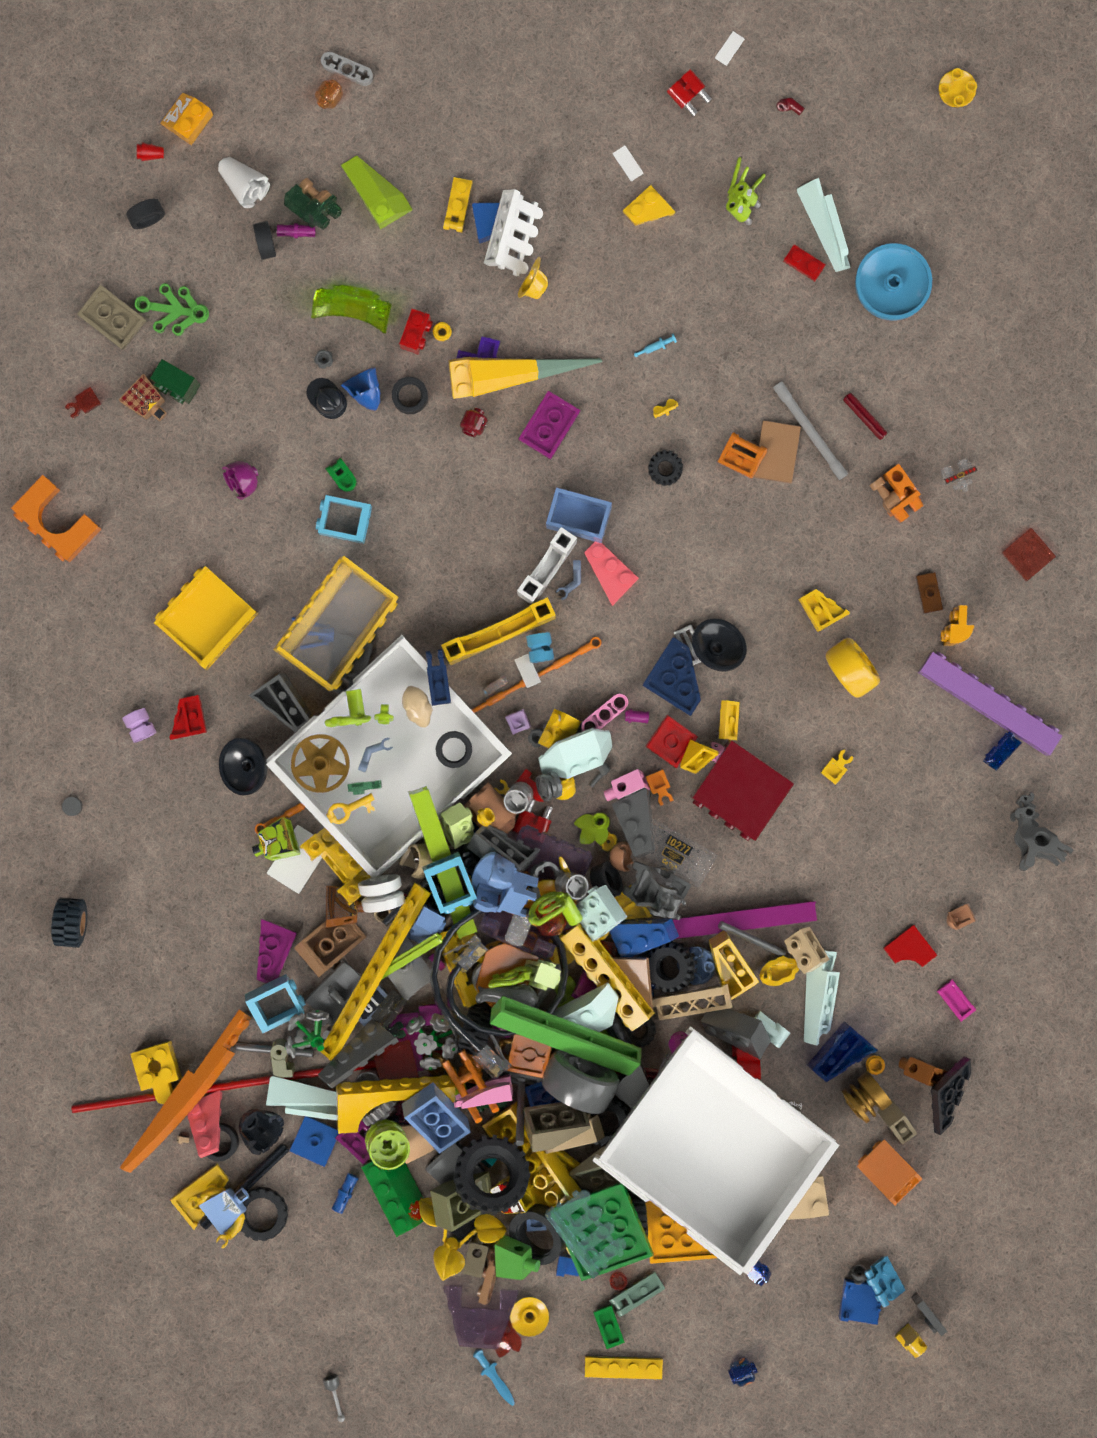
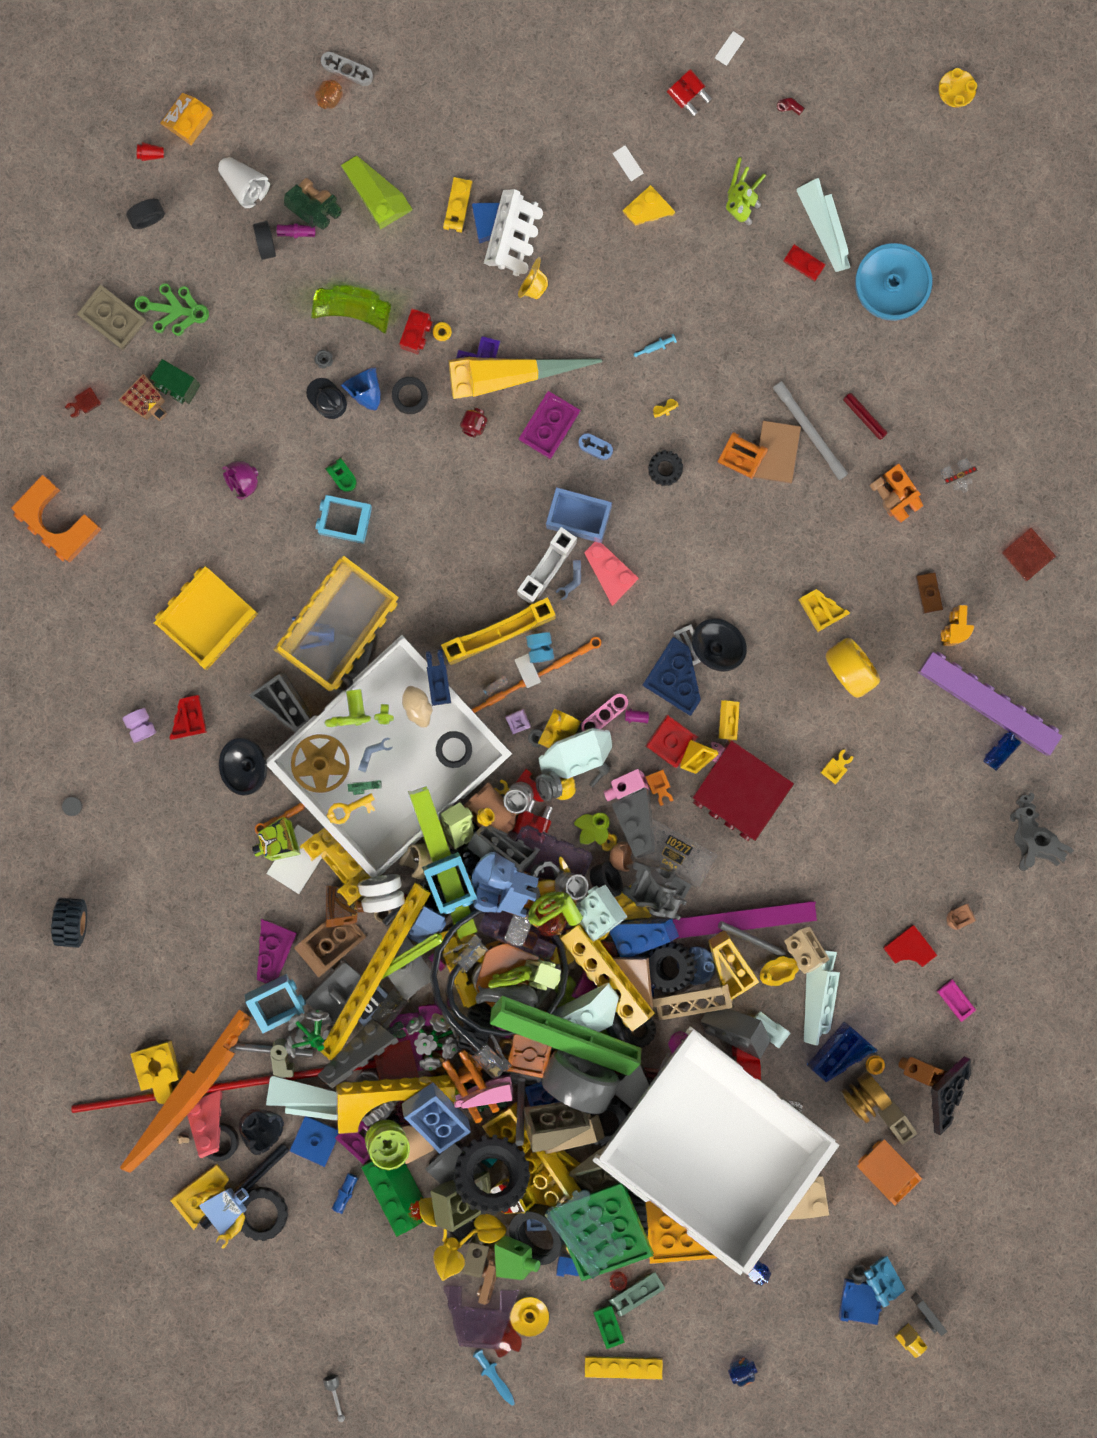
(597, 442): none -> medium blue beam

